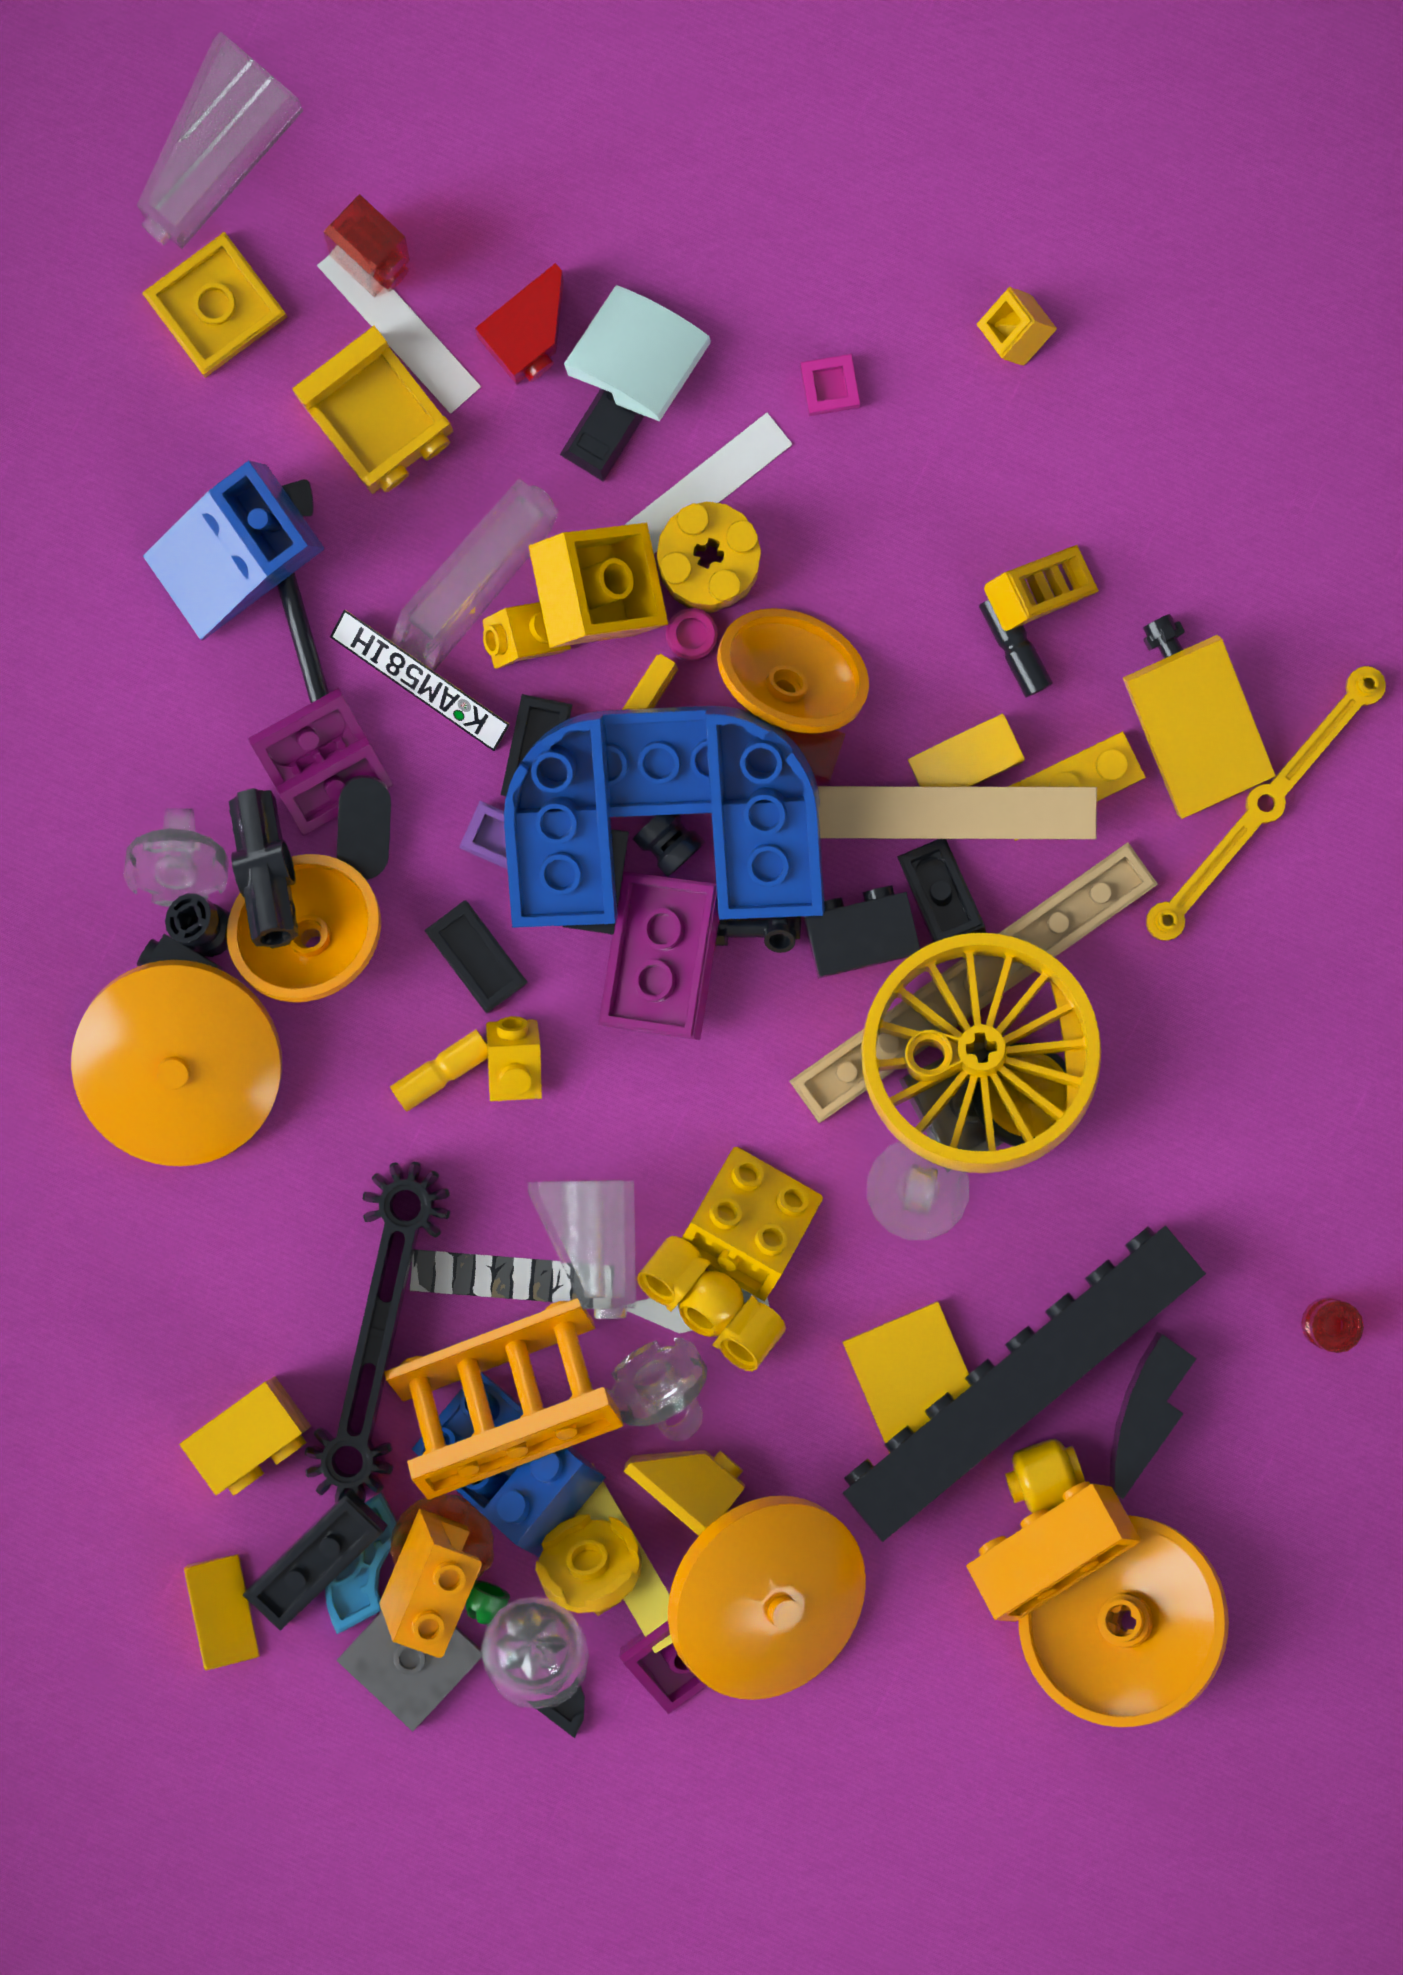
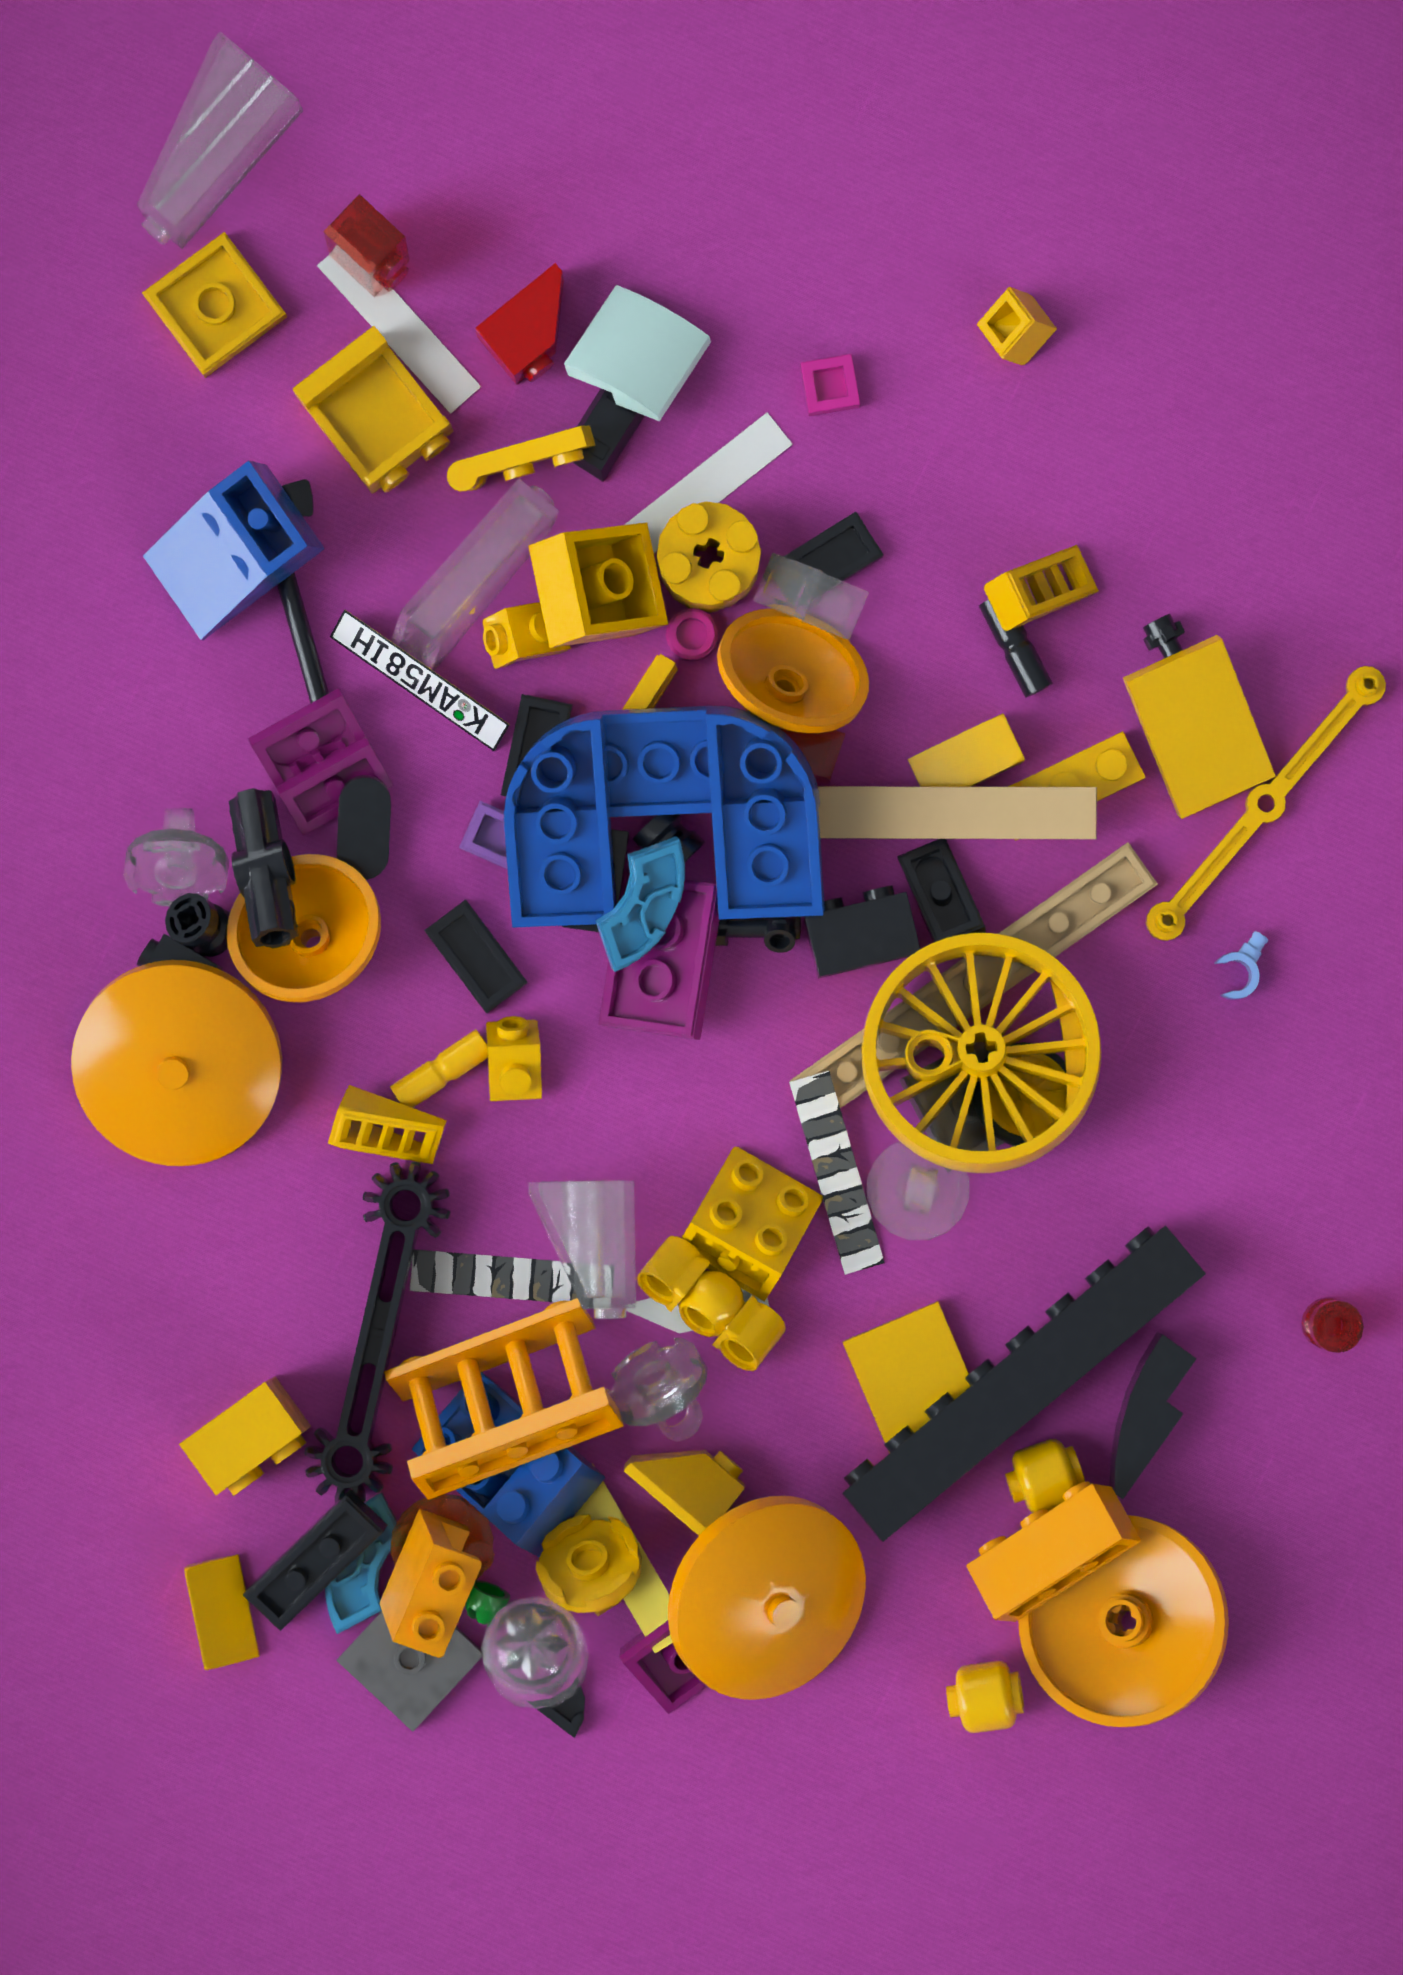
(356, 1131): none -> yellow slope
(518, 459): none -> yellow plate
(646, 906): none -> dark azure tile
(810, 596): none -> clear slope
(836, 1172): none -> sticker
(840, 549): none -> black tile
(986, 1696): none -> yellow head
(1248, 956): none -> light blue piece

